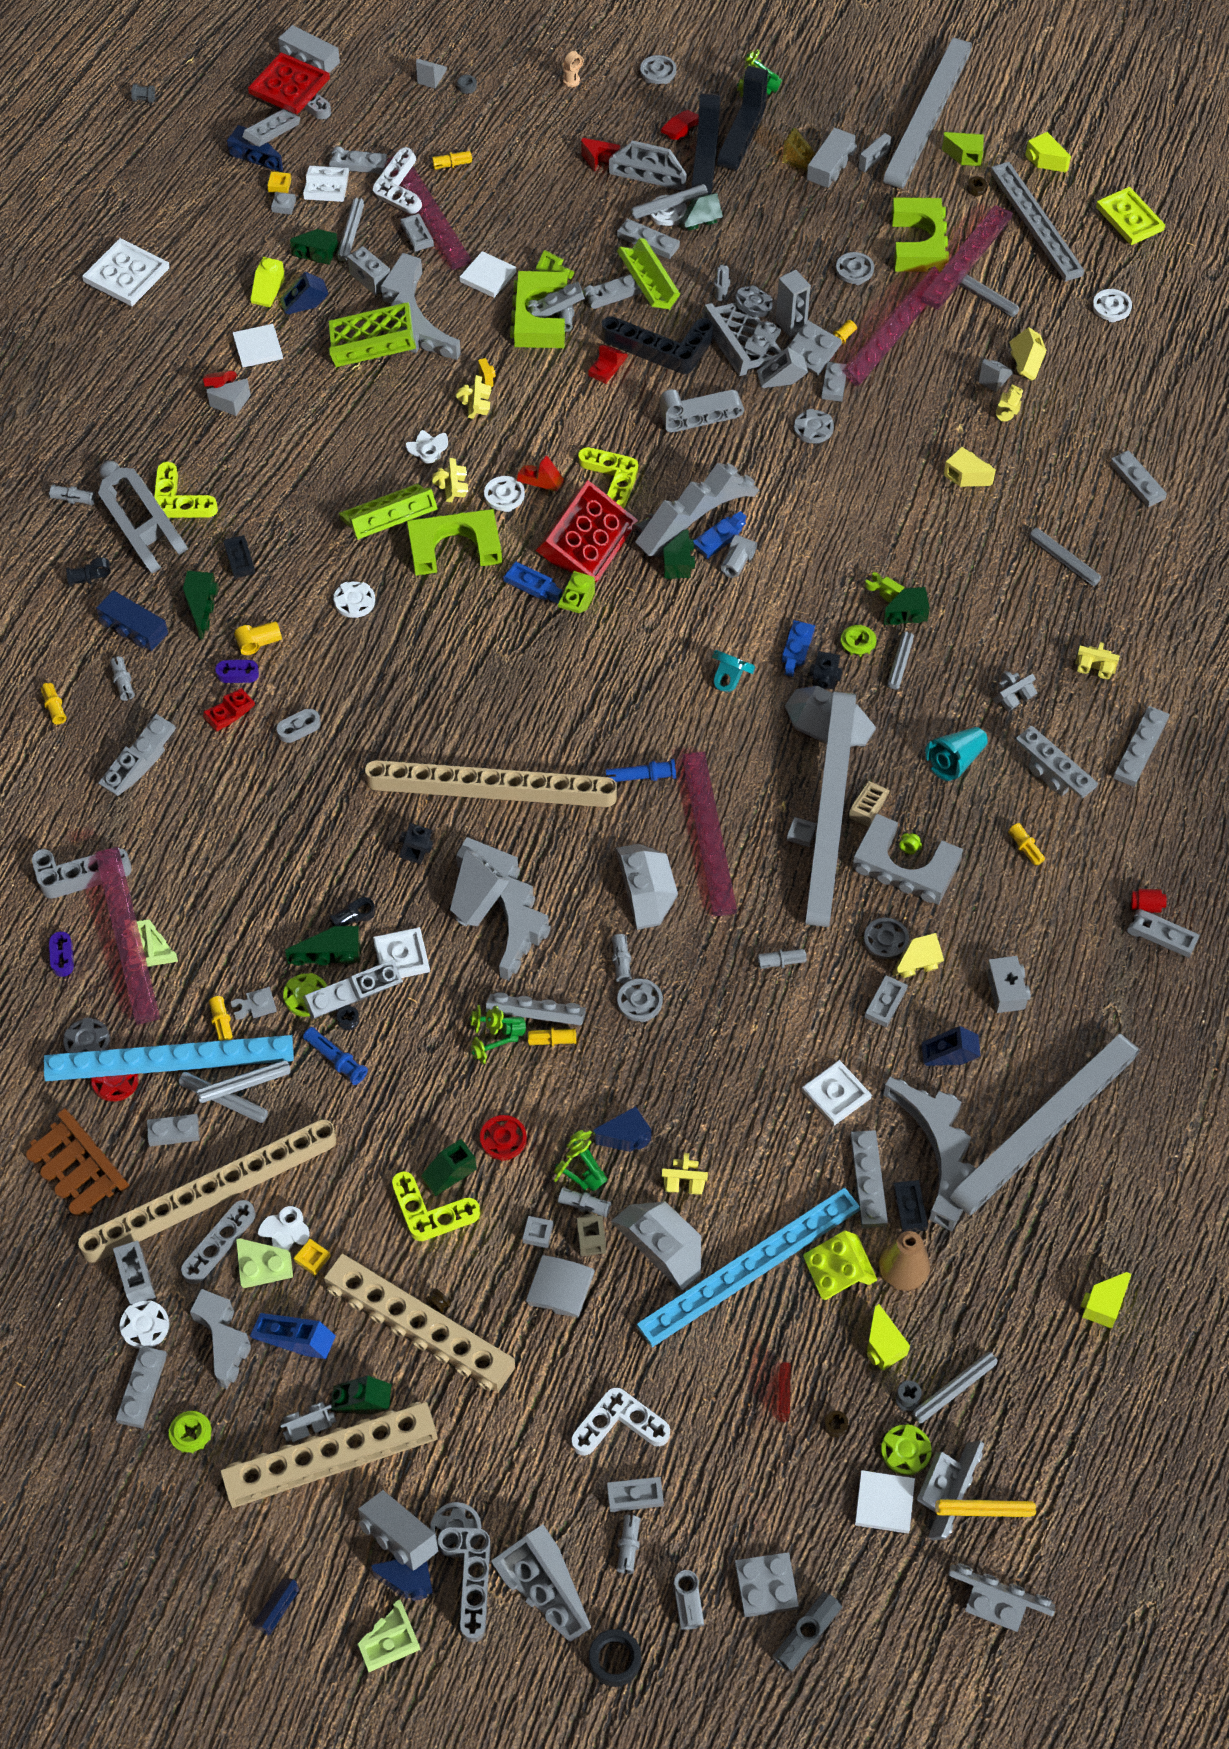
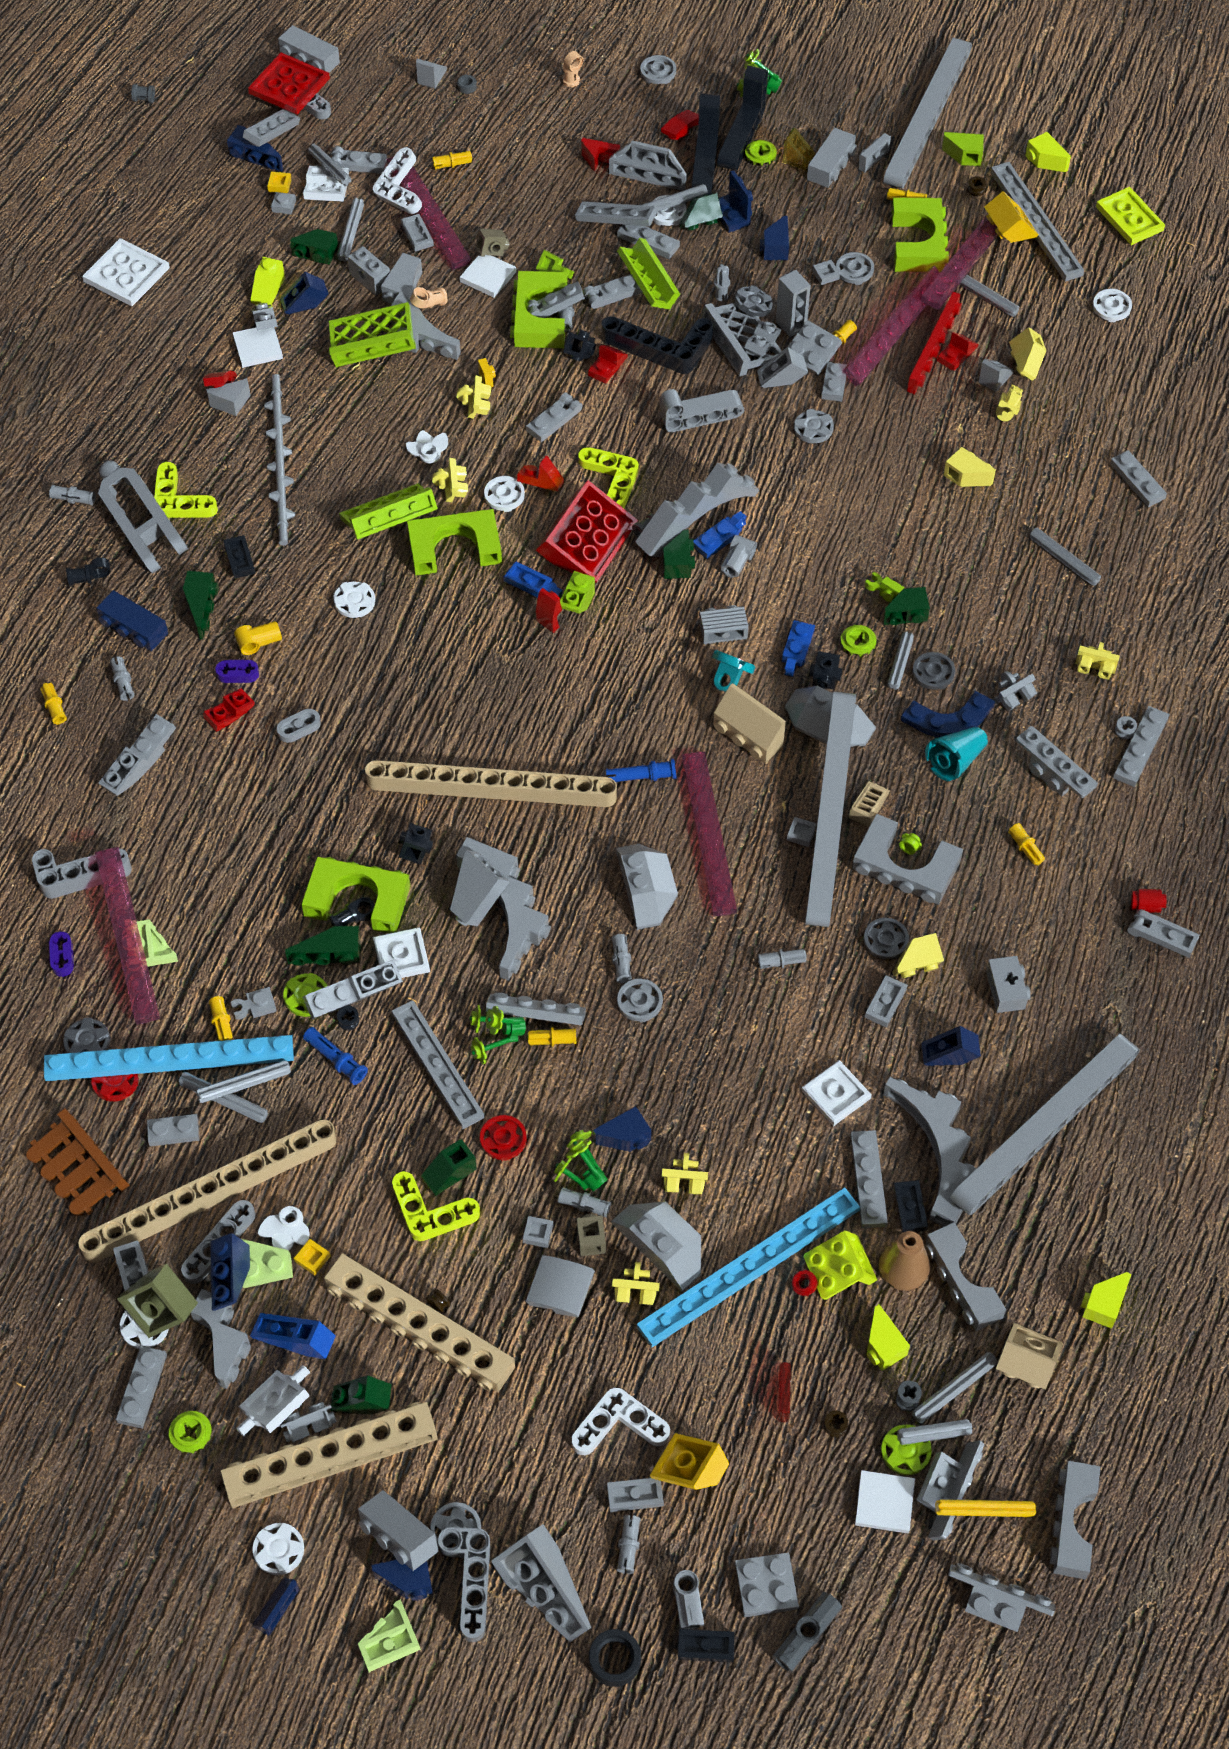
(158, 1301): none -> olive slope
(228, 1269): none -> dark blue slope
(264, 316): none -> light grey slope
(273, 1401): none -> white plate
(278, 465): none -> light grey plant
(278, 1548): none -> white wheel
(332, 876): none -> lime arch
(333, 168): none -> light grey axle
(428, 298): none -> light nougat connector
(438, 1064): none -> light grey plate
(491, 242): none -> dark tan brick
(547, 609): none -> red slope
(554, 417): none -> light grey plate
(573, 345): none -> black brick
(616, 213): none -> light grey plate
(623, 1287): none -> light yellow hips
(691, 1463): none -> yellow slope
(706, 1645): none -> black plate
(723, 624): none -> light grey brick
(736, 205): none -> dark blue bracket
(749, 724): none -> tan slope
(767, 148): none -> lime gear
(776, 241): none -> dark blue slope
(799, 1277): none -> red plate
(826, 272): none -> light grey plate
(895, 193): none -> yellow axle
(933, 346): none -> red plate
(933, 671): none -> flat silver wheel
(934, 1432): none -> light grey axle
(939, 724): none -> dark blue plate
(957, 351): none -> red slope
(979, 1304): none -> light grey arch
(1009, 219): none -> yellow slope
(1029, 1356): none -> tan slope
(1072, 1552): none -> light grey arch
(1129, 732): none -> light grey bush

